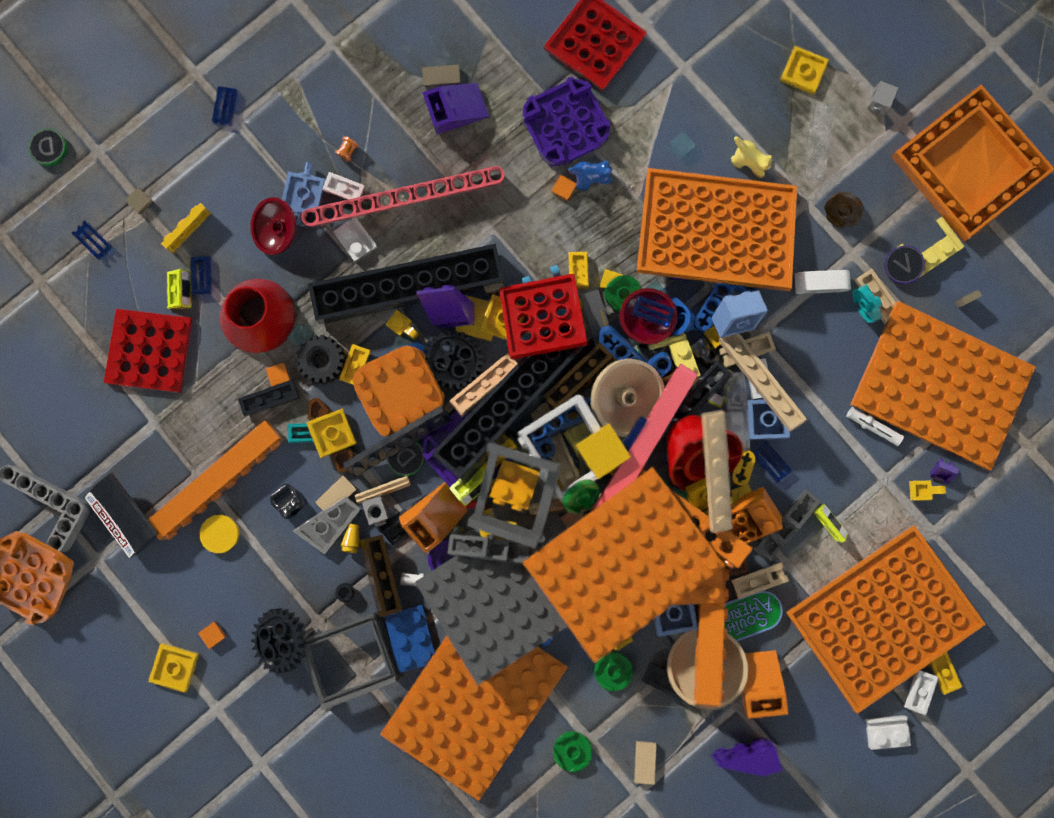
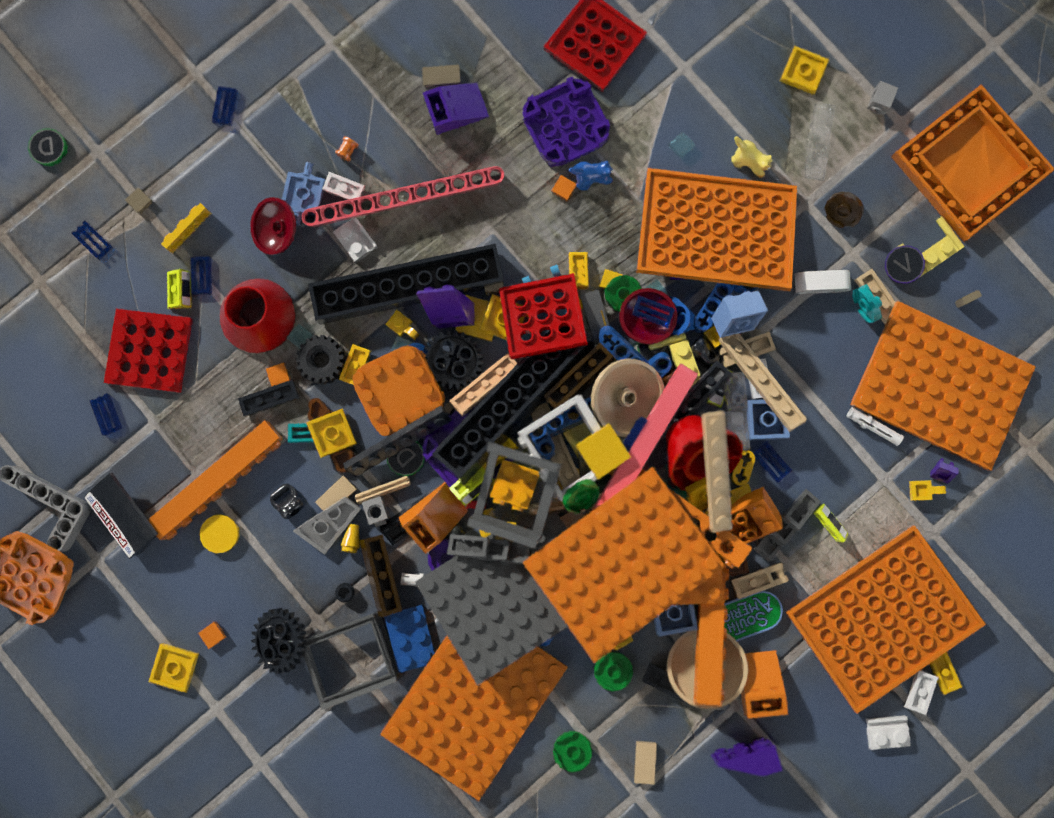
(98, 416): none -> clear blue tile

